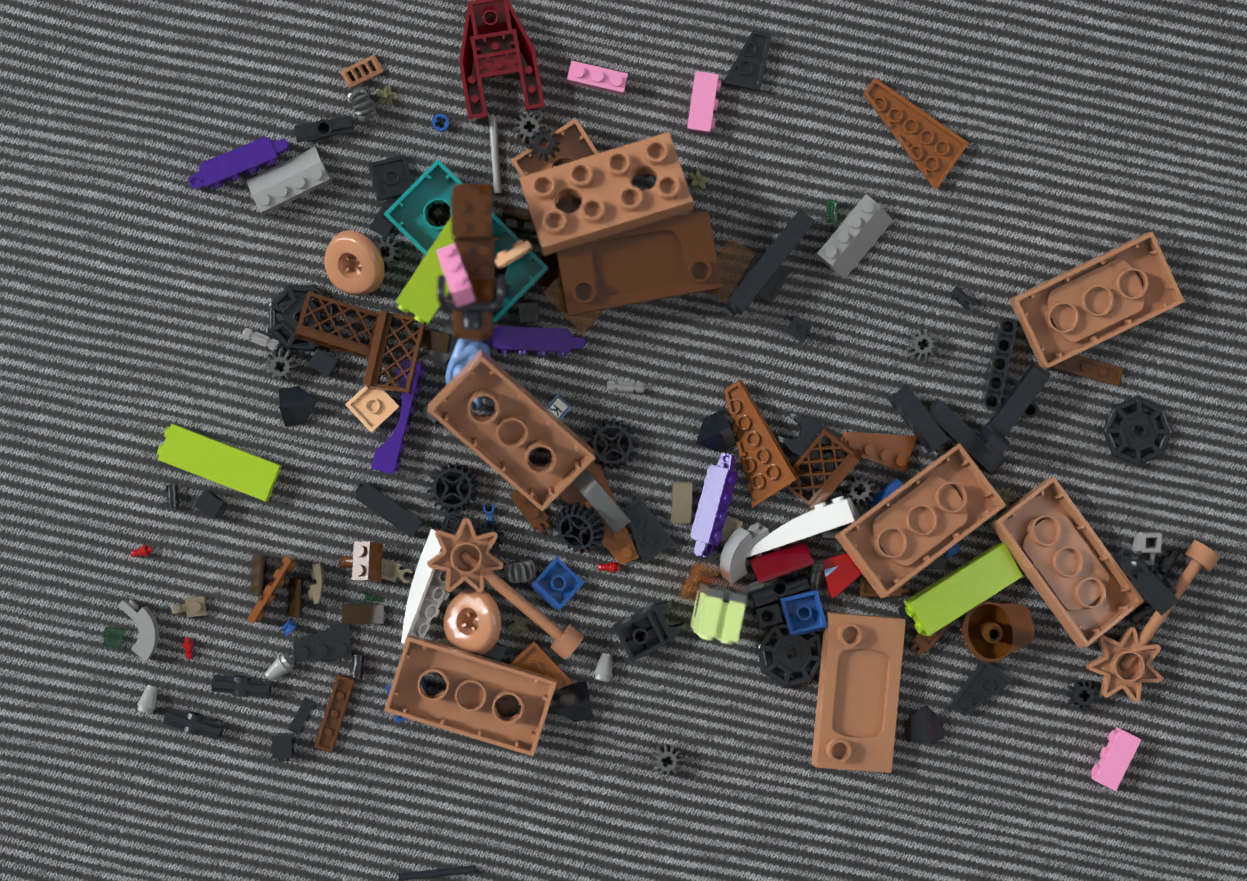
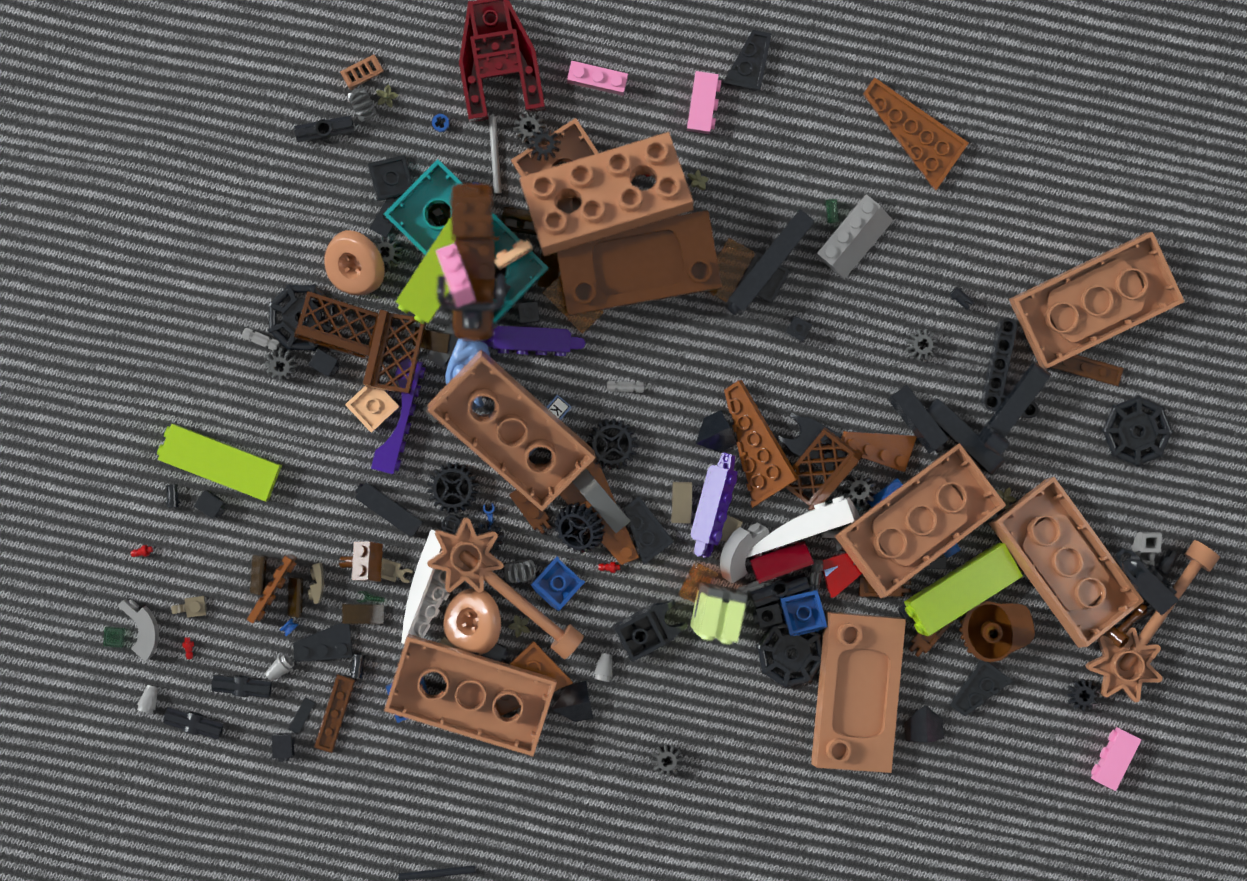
(238, 162): dark purple hinge -> none
(288, 181): light grey slope -> none
(295, 405): black slope -> none
(1117, 635): none -> reddish brown brick

